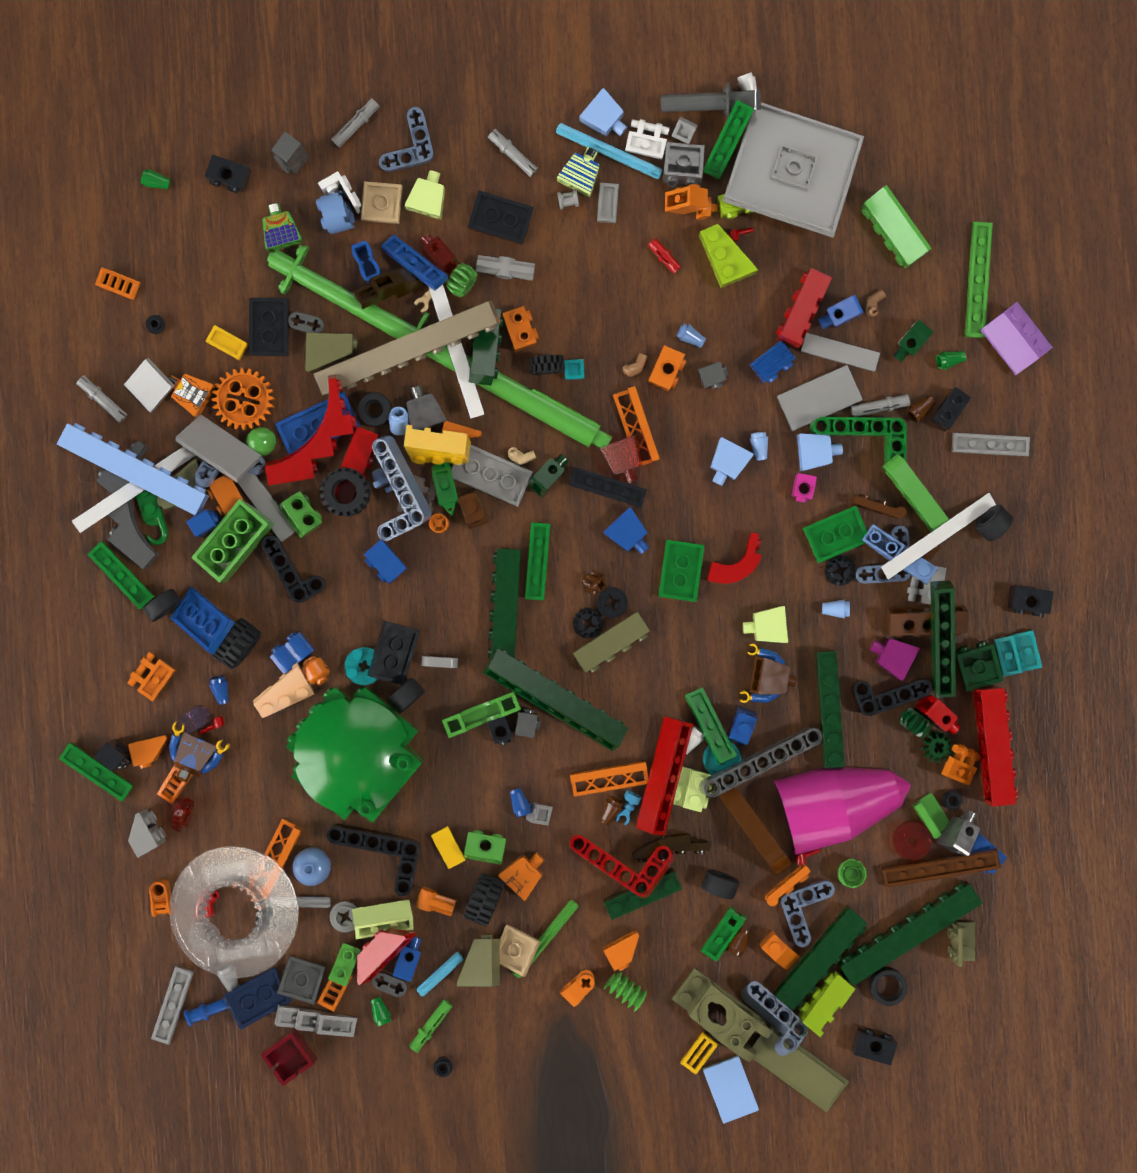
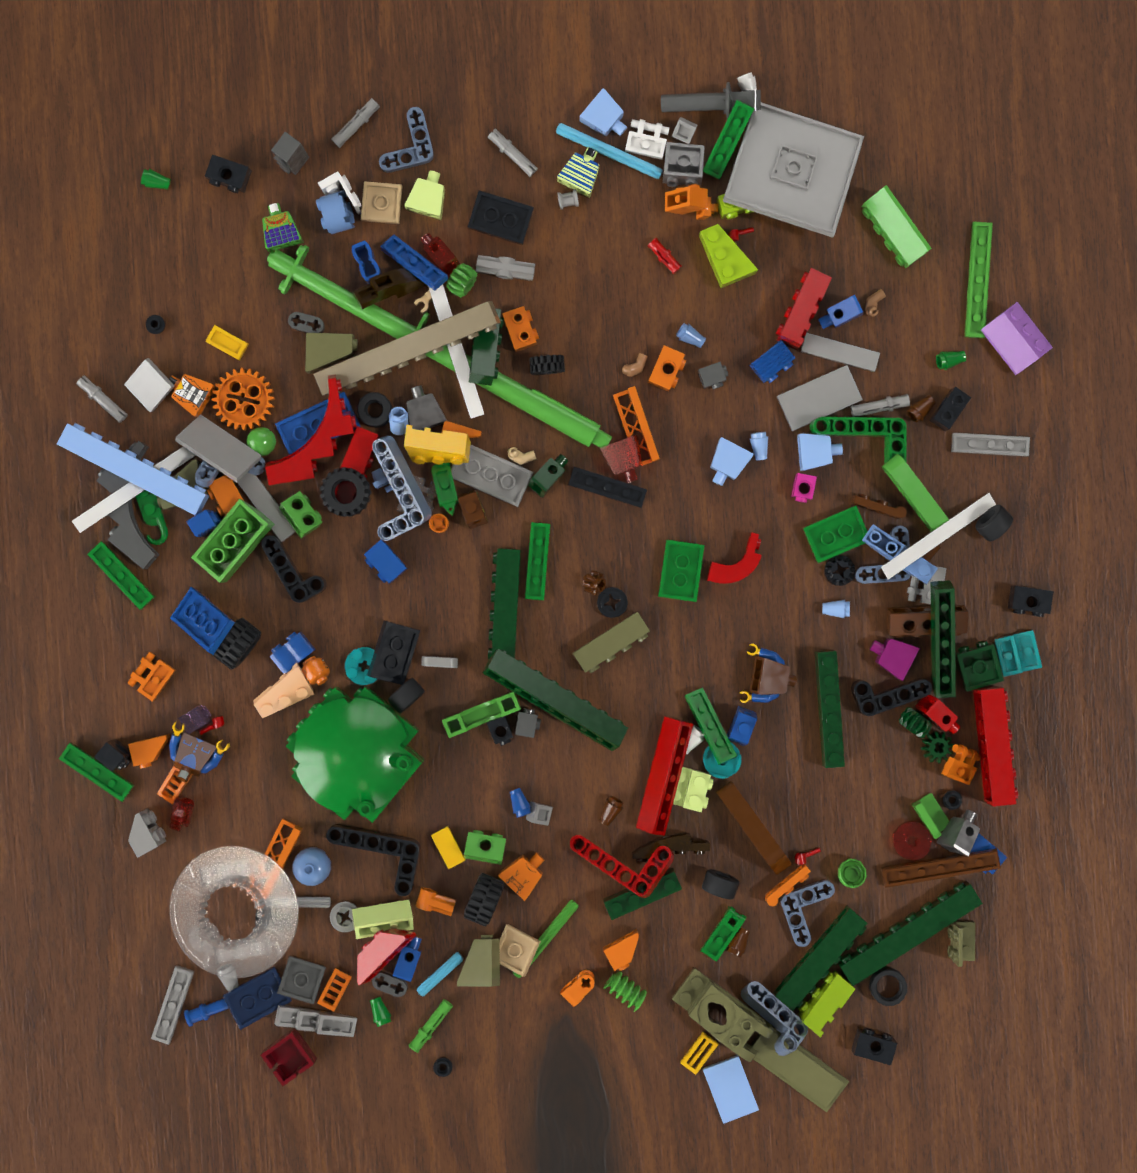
(103, 275): orange slope -> none
(160, 901): orange piece -> none
(162, 605): black tyre -> none
(211, 901): red arm -> none
(219, 688): blue cone -> none
(269, 327): black plate -> none
(344, 964): bright green brick -> none
(574, 369): teal plate -> none
(579, 626): black gear -> none
(605, 773): orange fence -> none
(607, 203): light grey tile -> none
(628, 532): blue torso -> none
(631, 798): dark azure piece -> none
(752, 761): dark grey beam -> none
(768, 625): yellowish green torso -> none
(779, 950): orange slope -> none
(838, 803): dark pink windscreen -> none
(919, 334): dark green torso -> none

